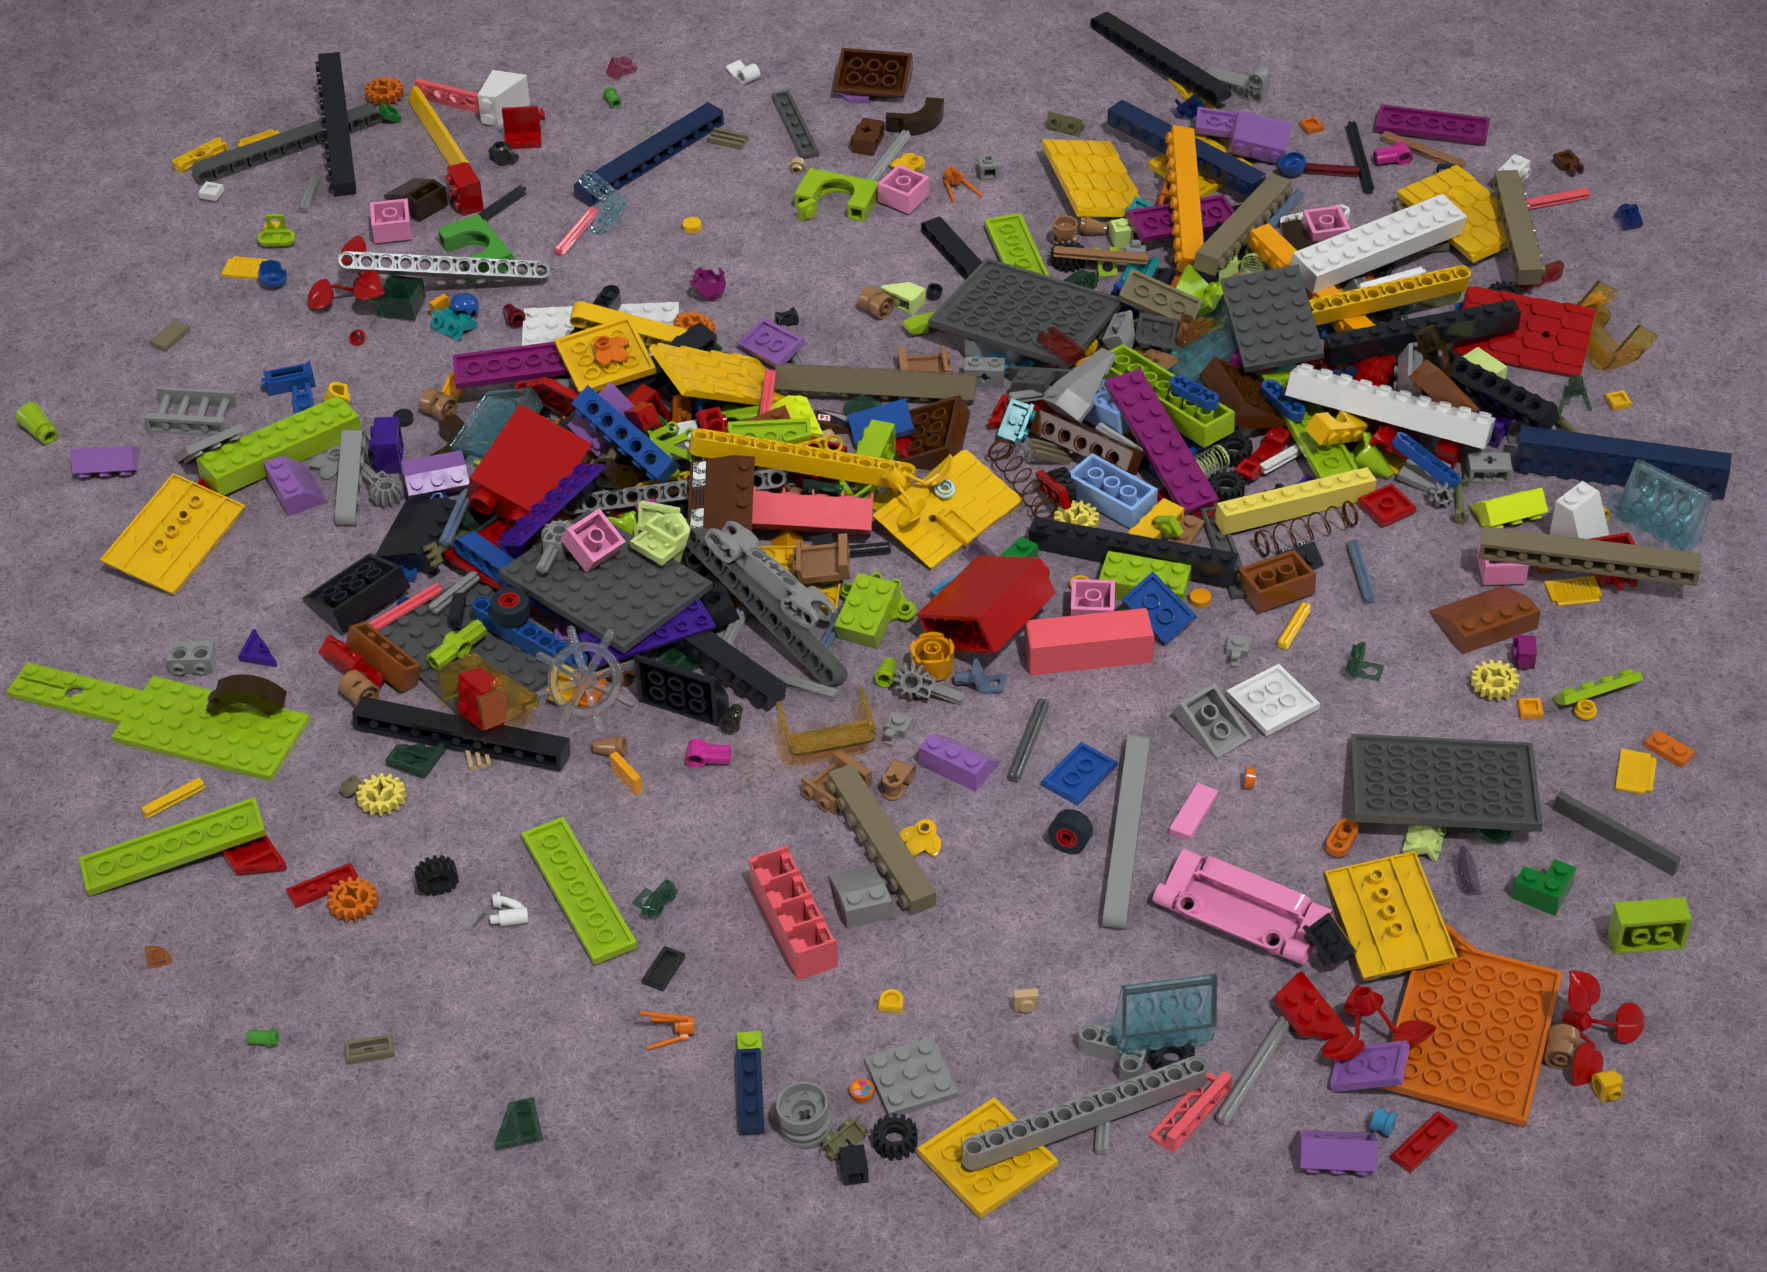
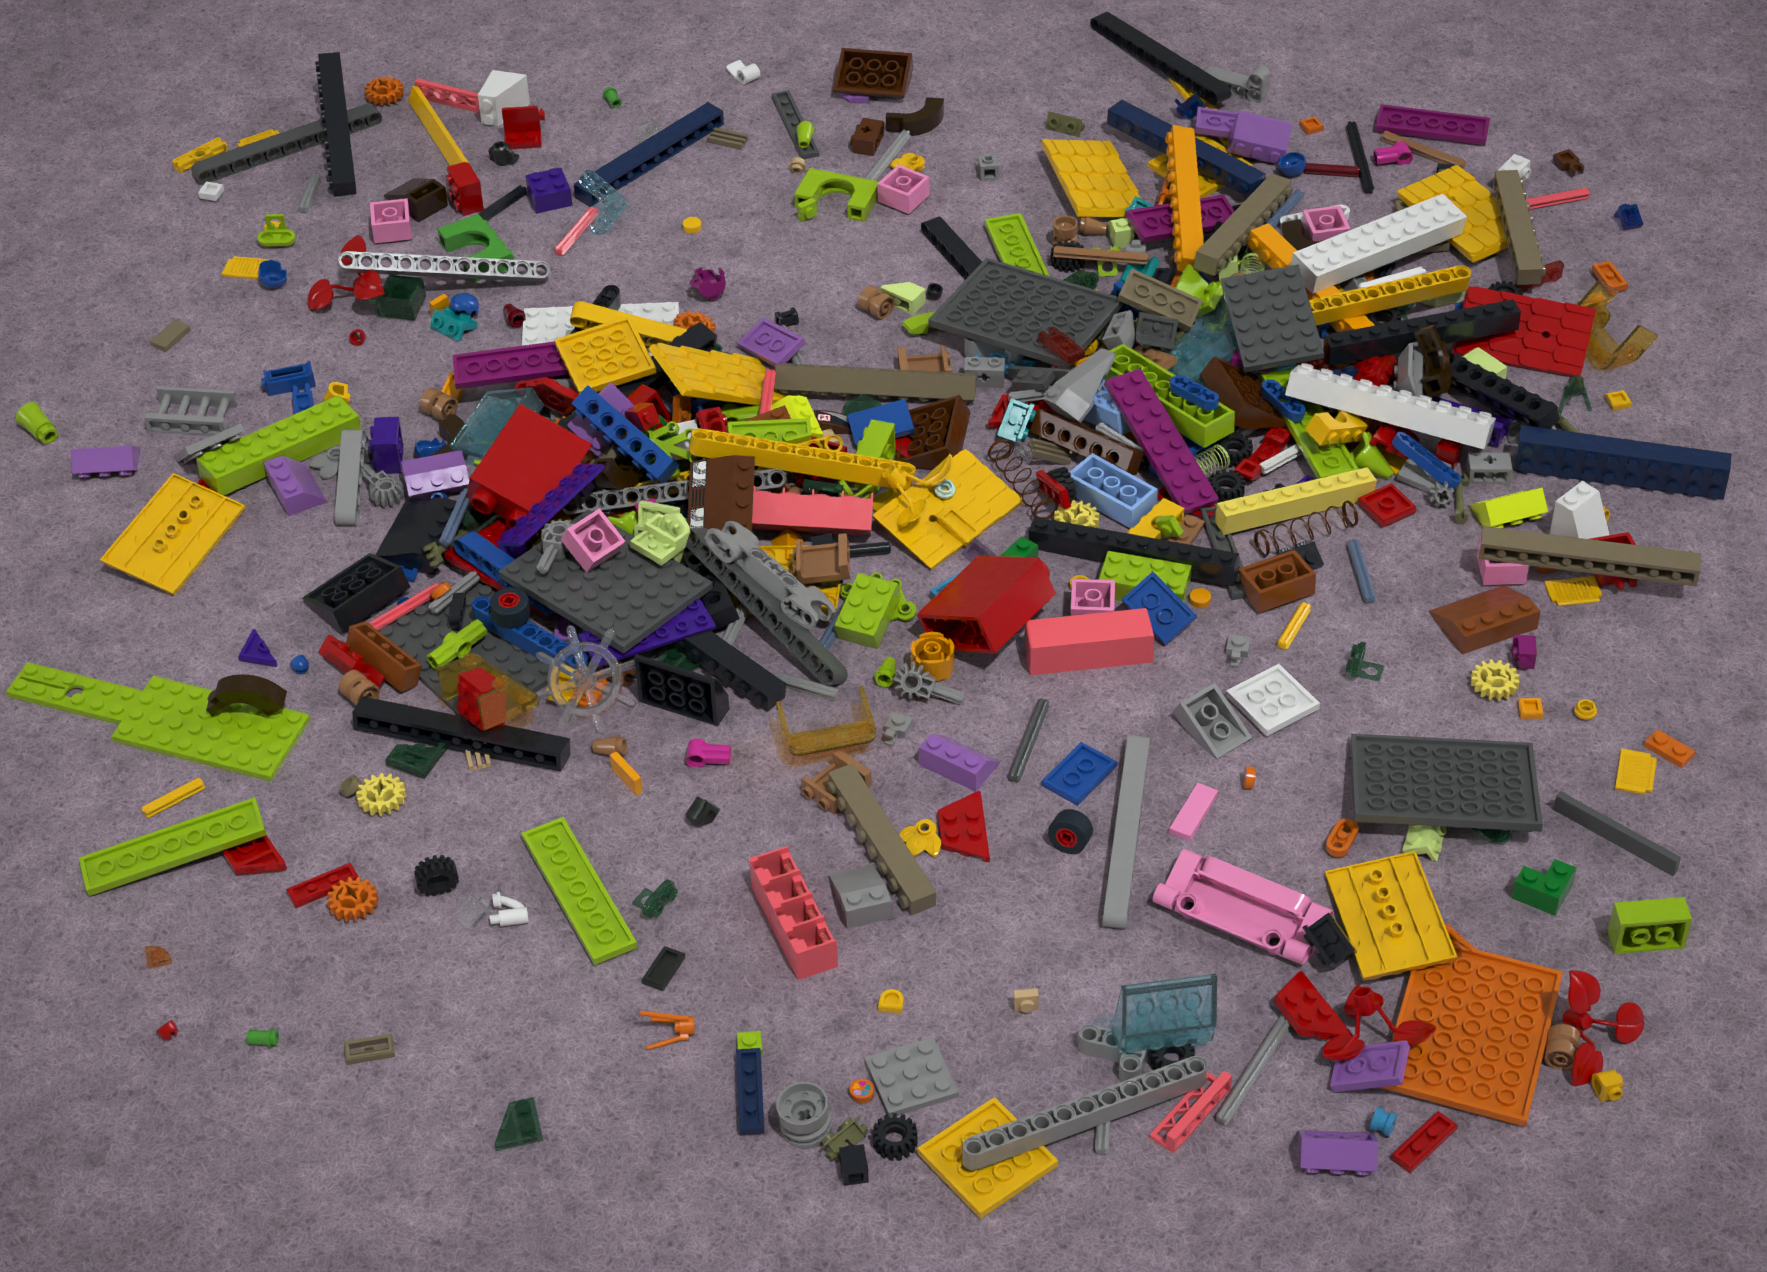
(167, 1028): none -> red hinge
(191, 657): light grey brick -> none
(299, 664): none -> blue hinge
(390, 113): green tile -> none
(405, 417): black tile -> none
(425, 448): none -> blue hair
(440, 590): none -> orange tile
(548, 190): none -> dark purple brick
(610, 349): orange plate -> none
(620, 65): clear pink bracket -> none
(702, 811): none -> pearl dark grey piece
(731, 720): clear smoke cone -> none
(804, 133): none -> lime cone
(897, 779): medium nougat piece -> none
(954, 177): orange plant -> none
(964, 827): none -> red wing
(978, 677): sand blue bracket -> none
(1191, 330): clear orange slope -> none
(1438, 386): dark orange slope -> none
(1468, 873): clear purple slope -> none
(1590, 688): lime plate -> none
(1608, 274): none -> orange plate
(1664, 506): clear light blue slope -> none

